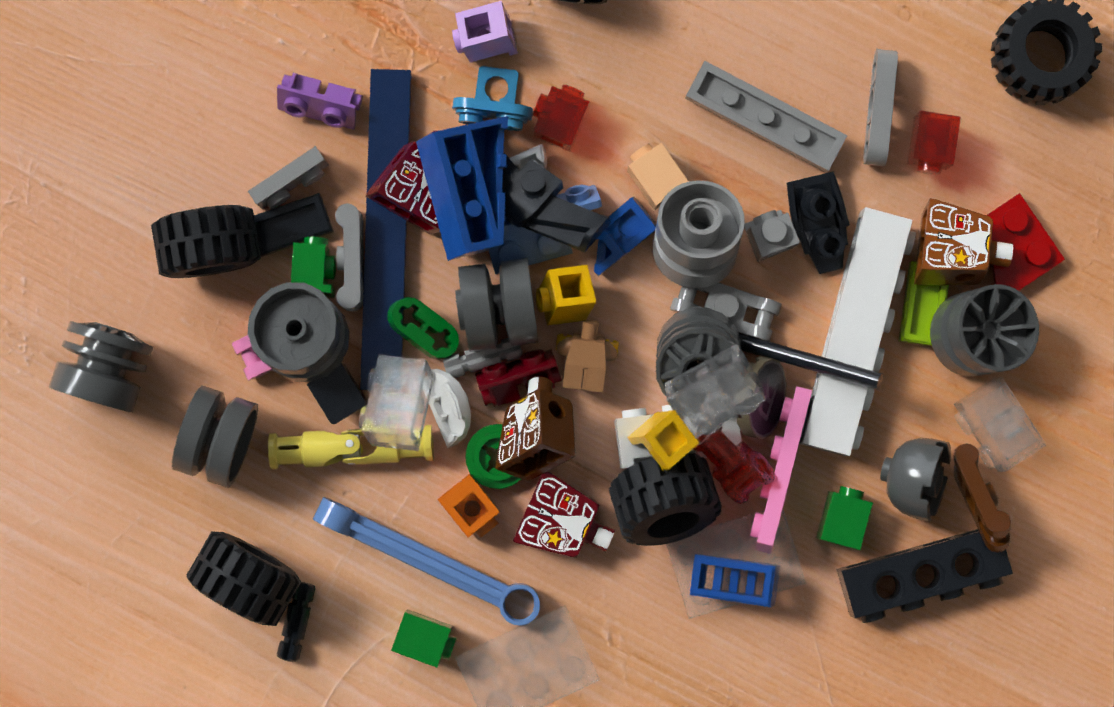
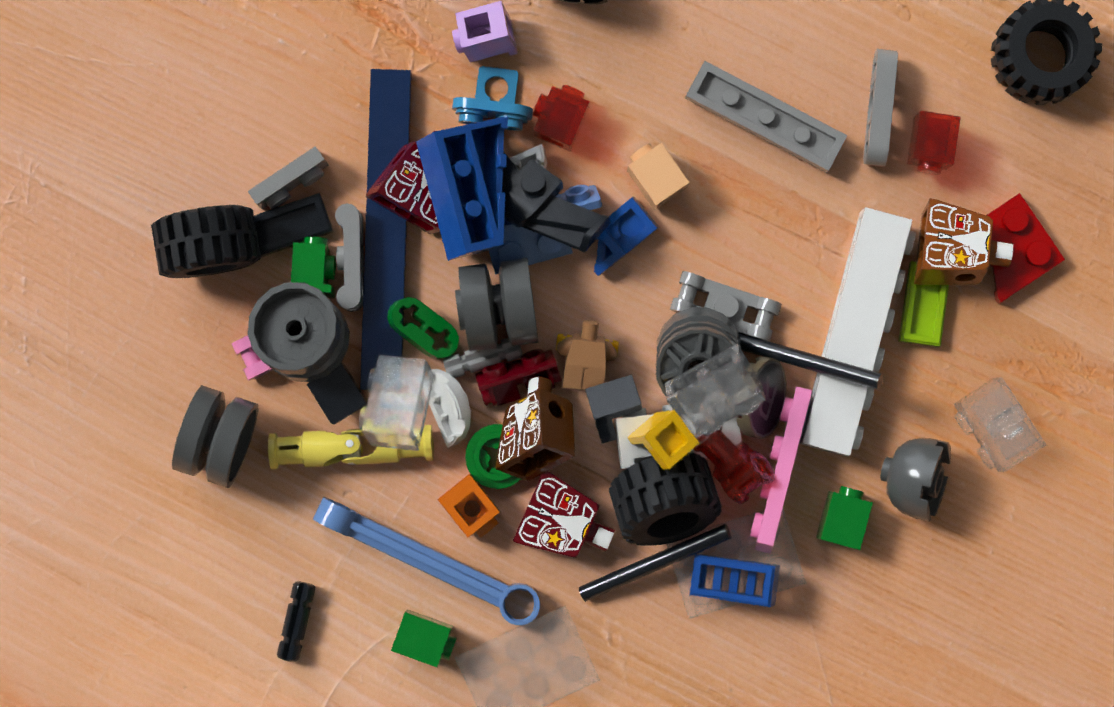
(101, 366): dark grey wheel -> none
(243, 579): black tyre -> none
(300, 98): medium lavender hinge -> none
(566, 295): yellow brick -> none
(612, 401): none -> black panel
(655, 562): none -> black bar
(698, 234): light grey wheel -> none
(771, 234): light grey brick -> none
(819, 219): black connector -> none
(860, 579): black brick -> none
(981, 499): reddish brown plate -> none
(984, 330): dark grey wheel -> none

